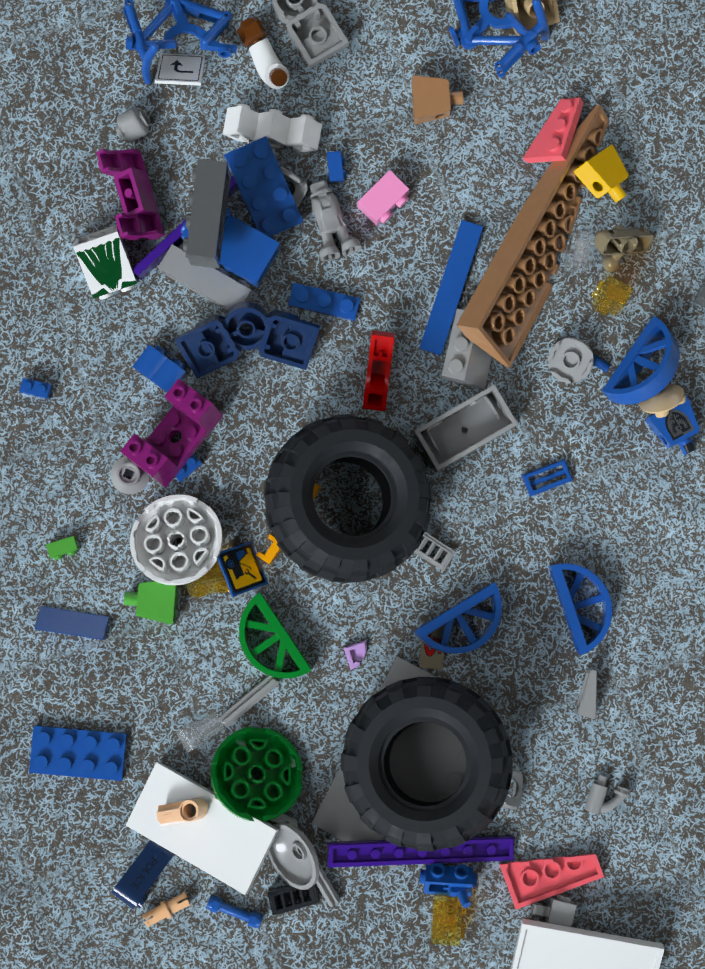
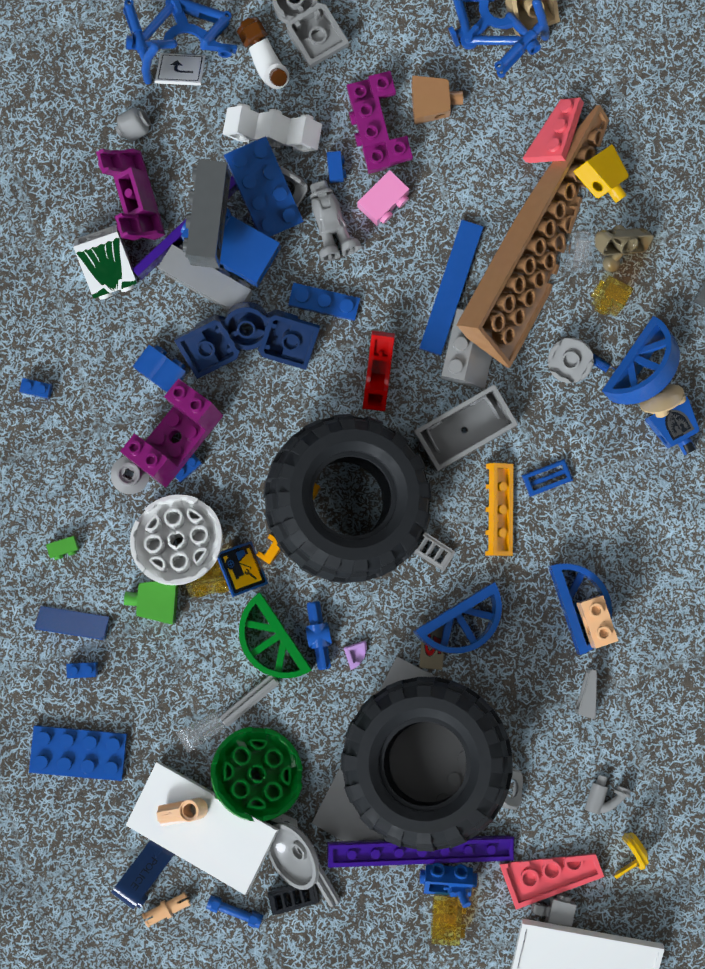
(82, 670): none -> blue piece
(318, 635): none -> blue axle
(370, 124): none -> magenta bracket
(500, 509): none -> light orange hinge
(597, 621): none -> light nougat brick
(639, 852): none -> yellow piece

